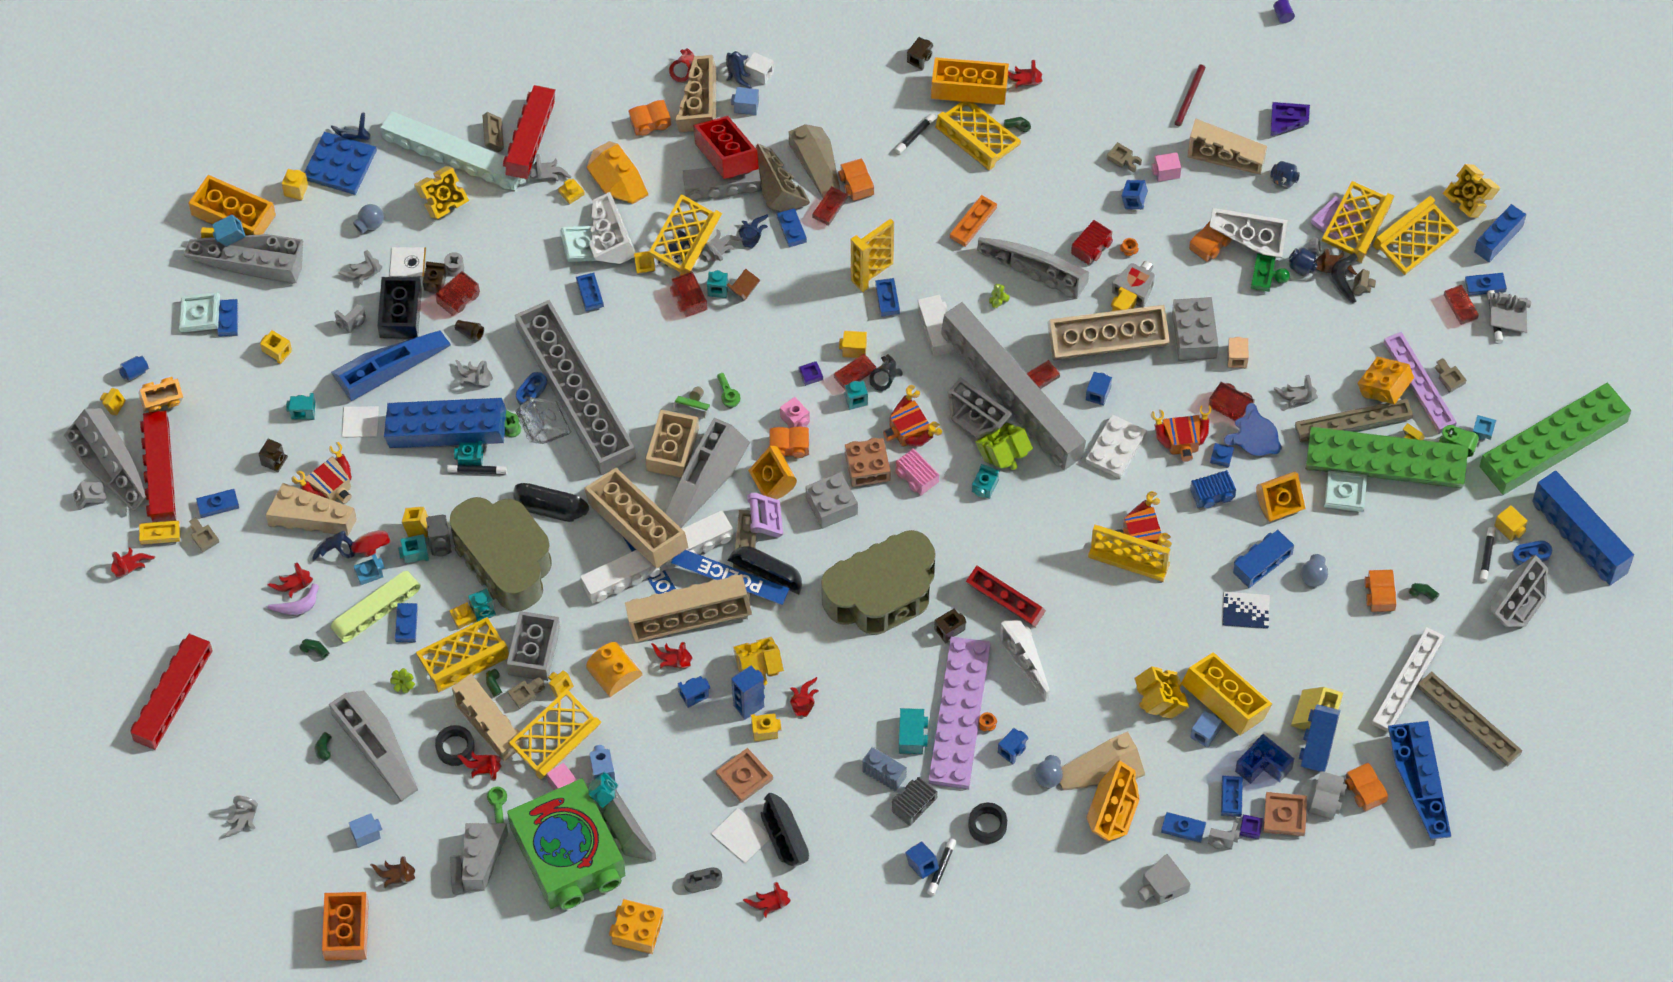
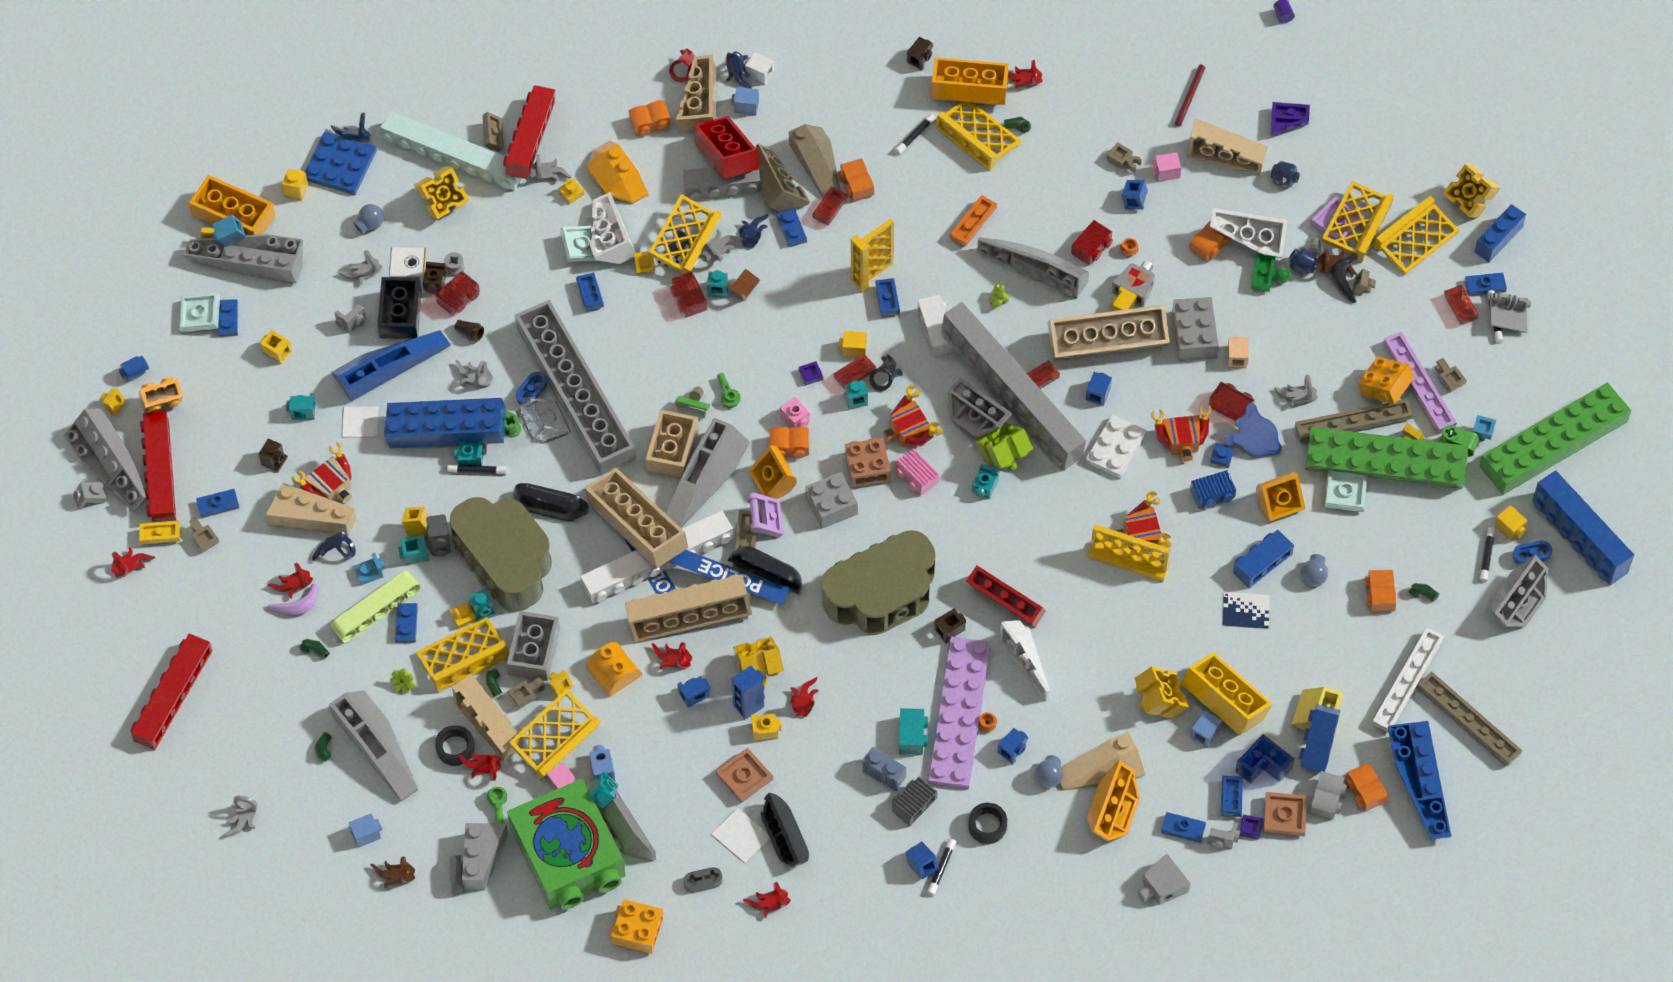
(345, 926): orange brick -> none
(370, 542): red dish -> none

